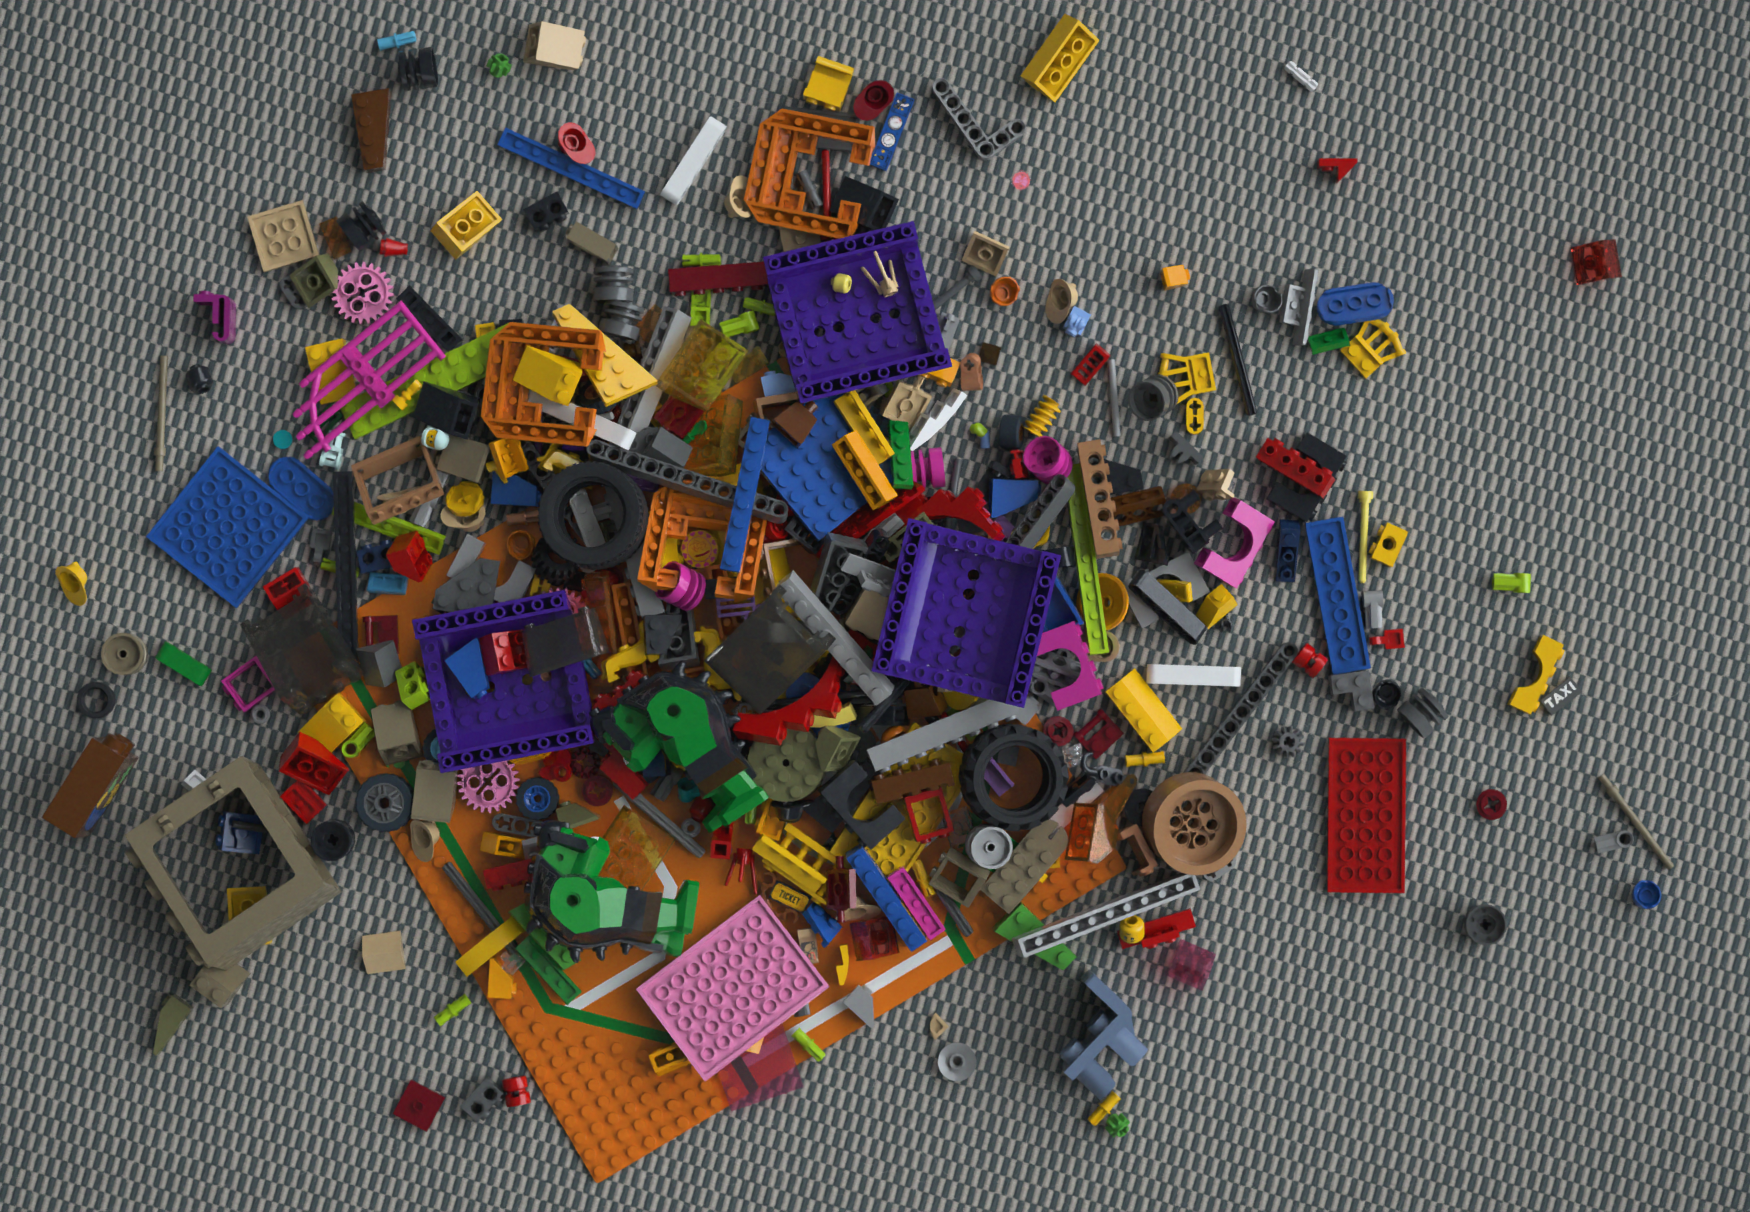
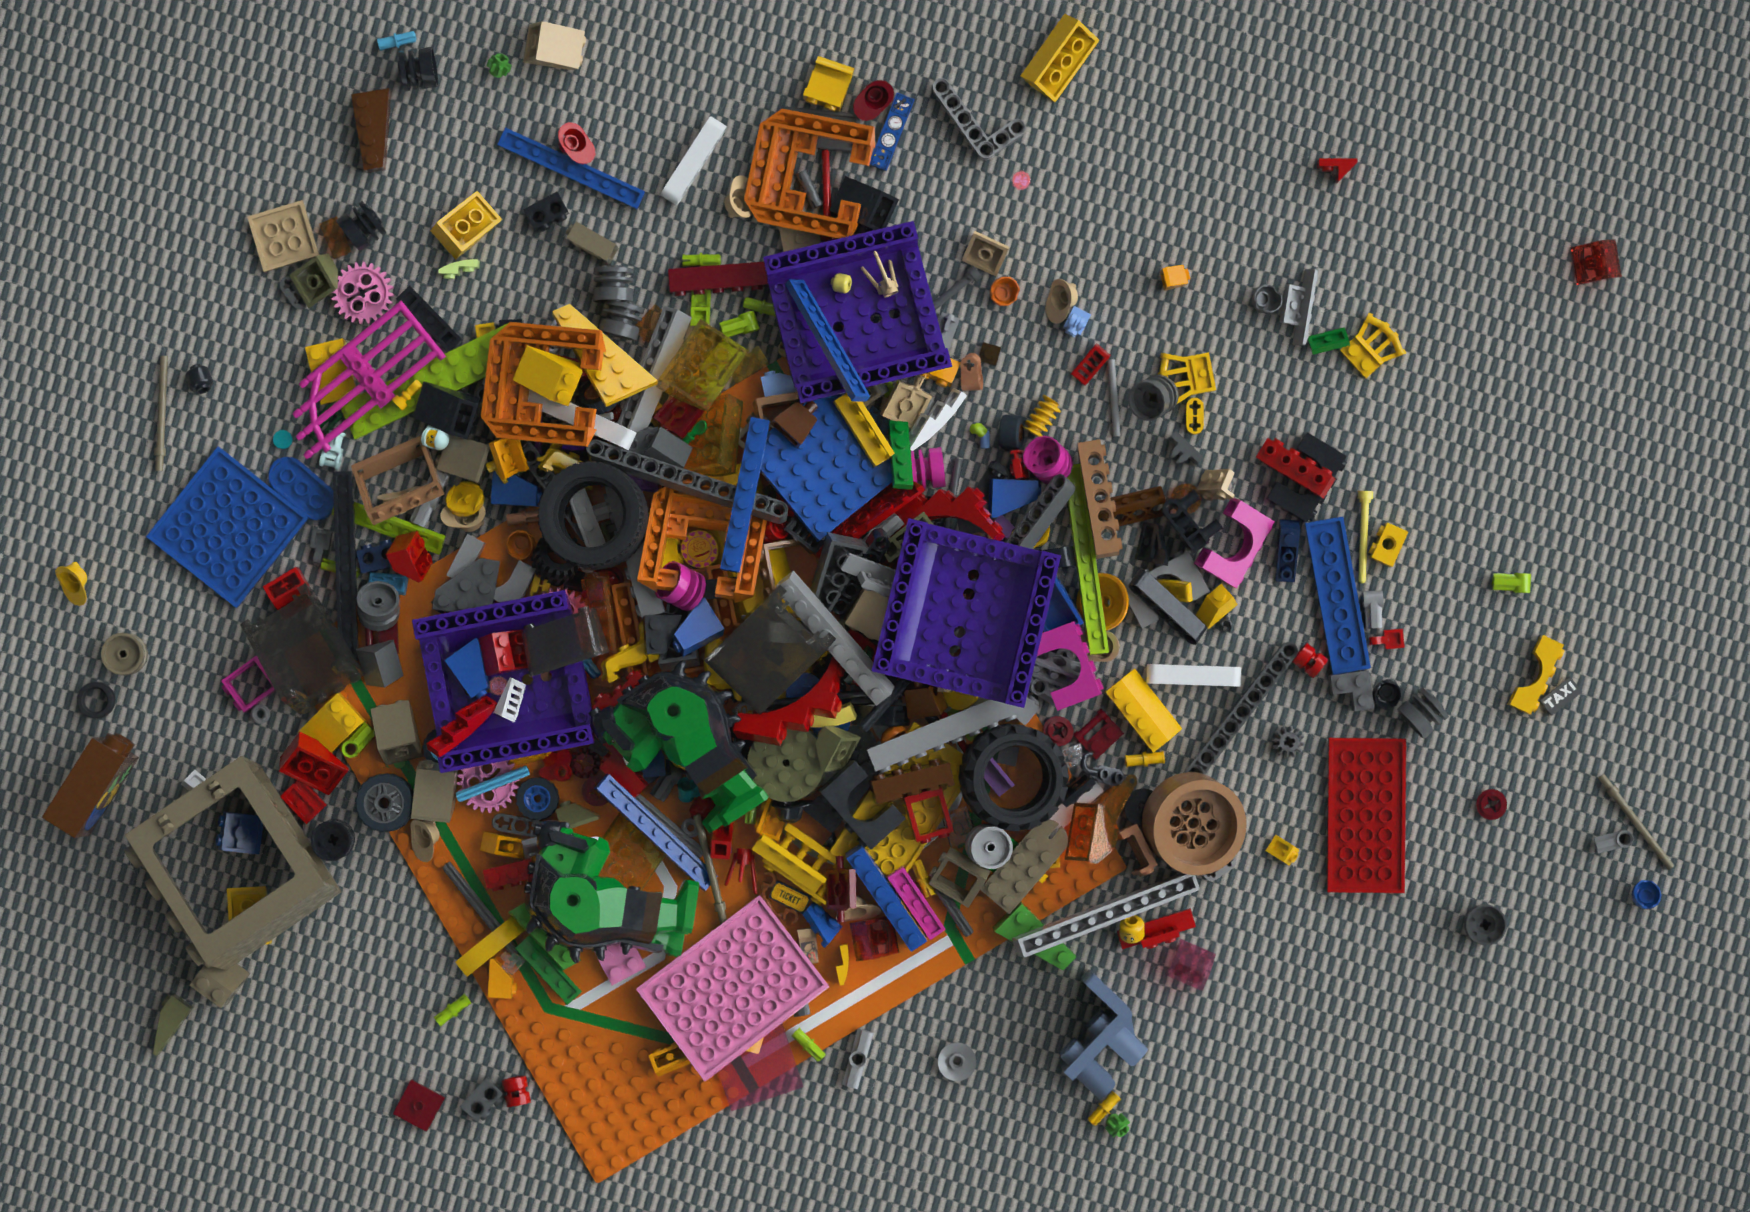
(183, 663): green beam -> none
(222, 315): magenta piece -> none
(249, 826): dark grey bar -> none
(378, 606): none -> dark grey wheel
(383, 952): tan slope -> none
(392, 248): red cone -> none
(412, 685): lime brick -> none
(453, 269): none -> yellowish green slope
(466, 722): none -> red slope
(492, 783): none -> medium azure axle
(497, 685): none -> clear tile
(503, 702): none -> white slope
(621, 966): none -> bright pink plate
(633, 350): dark brown wheel -> none
(654, 830): none -> plate
(697, 629): none -> blue slope
(719, 608): medium lavender tile -> none
(719, 905): none -> dark tan bar
(827, 340): none -> blue plate
(860, 1046): none -> light grey piece
(861, 1004): light grey slope -> none
(864, 470): light orange brick -> none
(937, 1026): tan tile -> none
(1124, 478): black wing -> none
(1238, 360): black axle -> none
(1283, 850): none -> yellow bracket
(1301, 76): white axle -> none
(1355, 304): blue tile -> none

